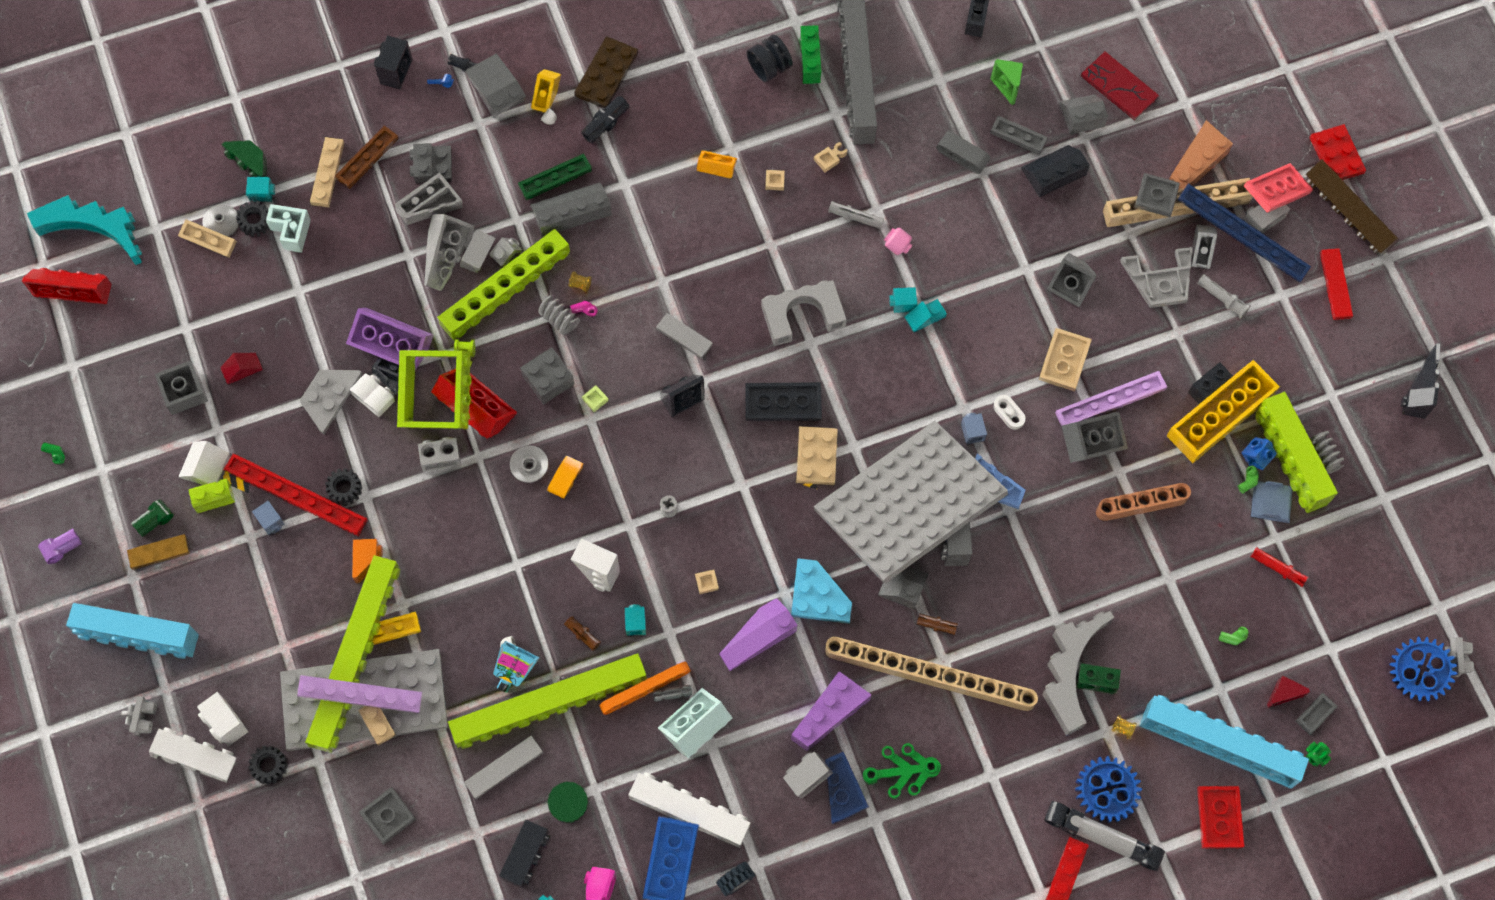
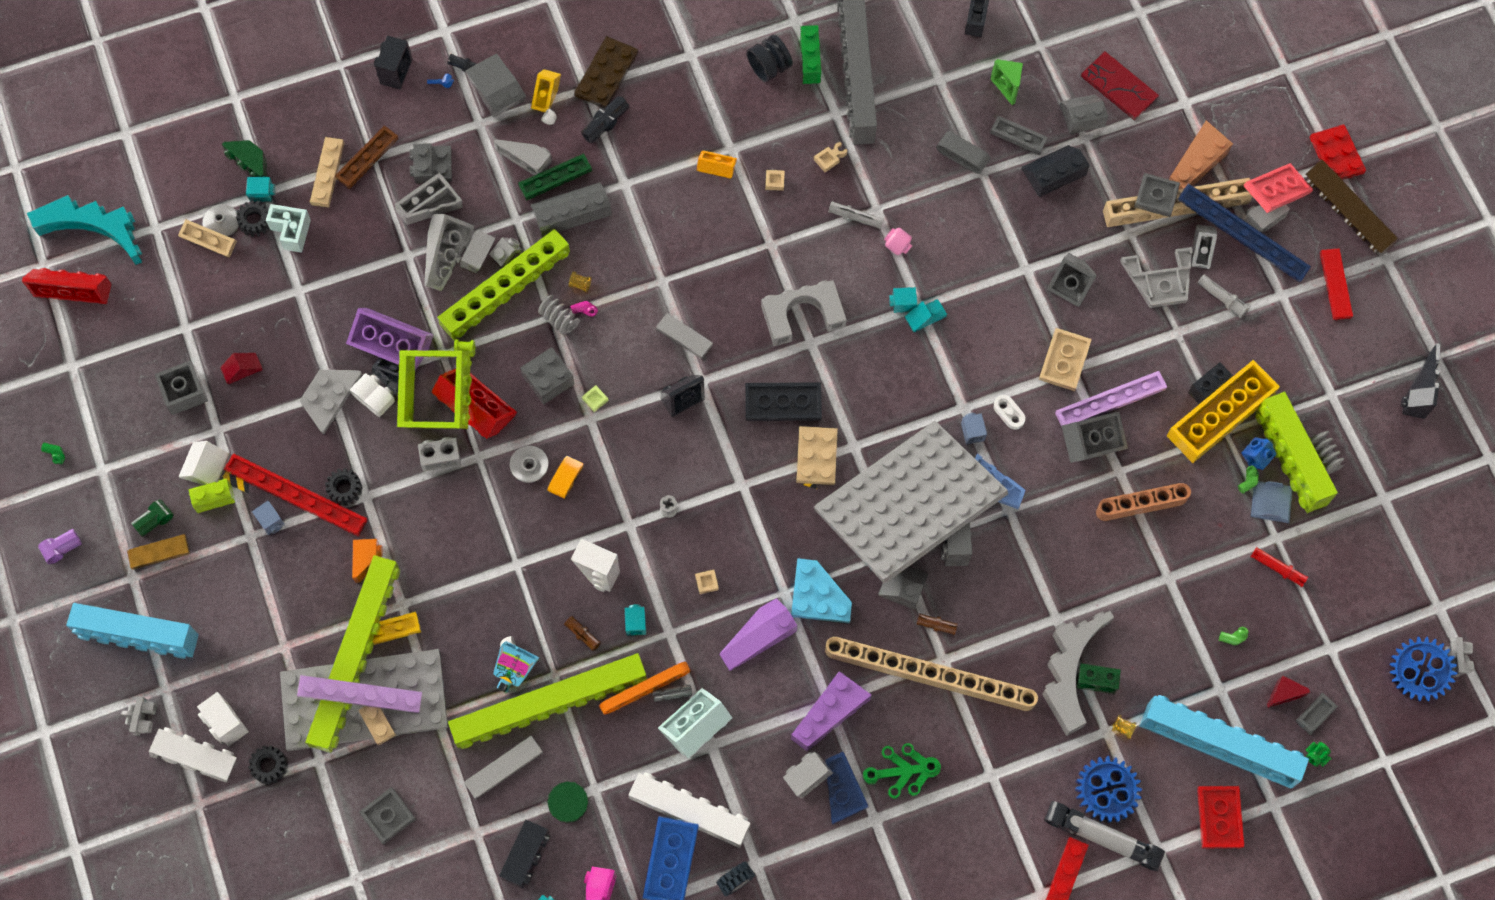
(528, 156): none -> light grey slope

